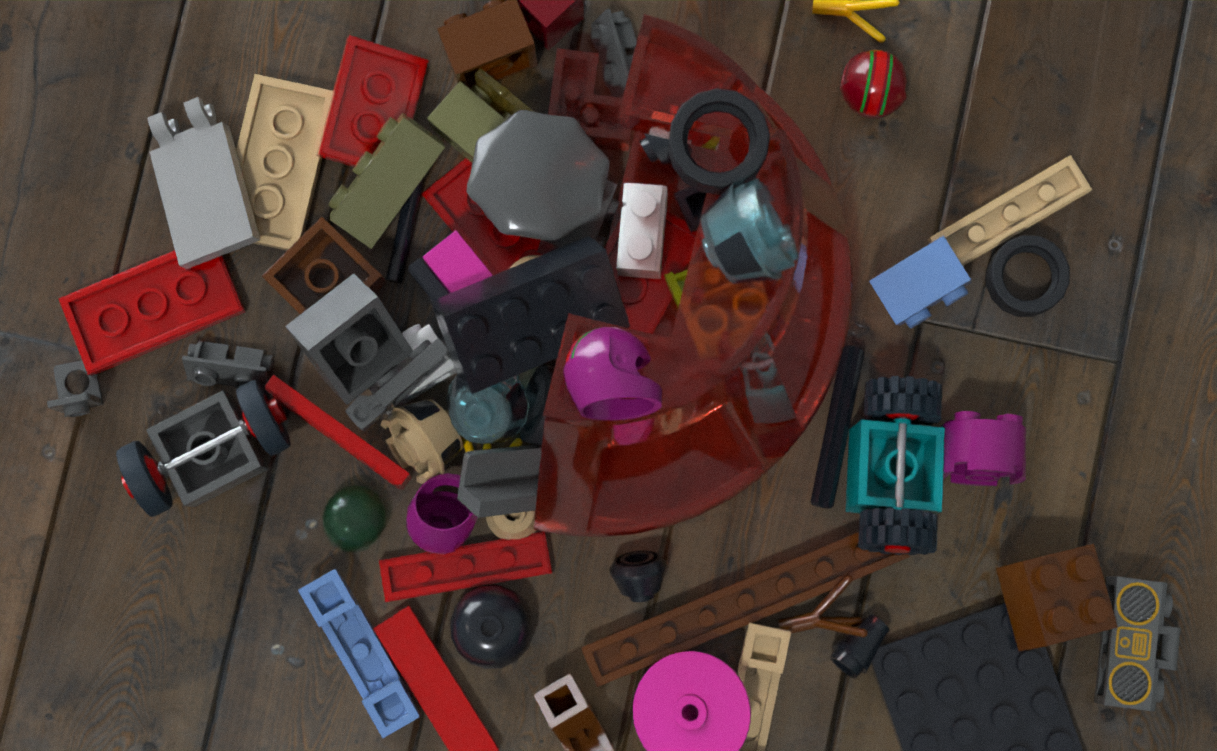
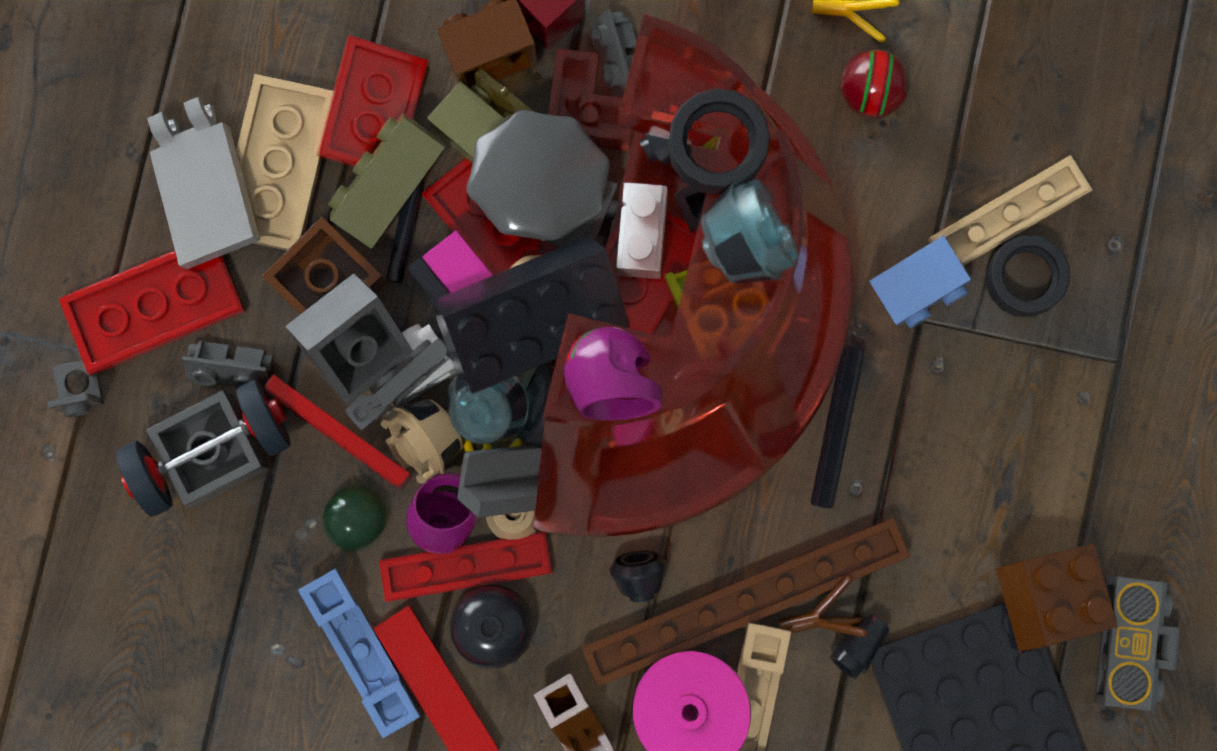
(897, 466): brick -> none
(984, 449): magenta brick -> none

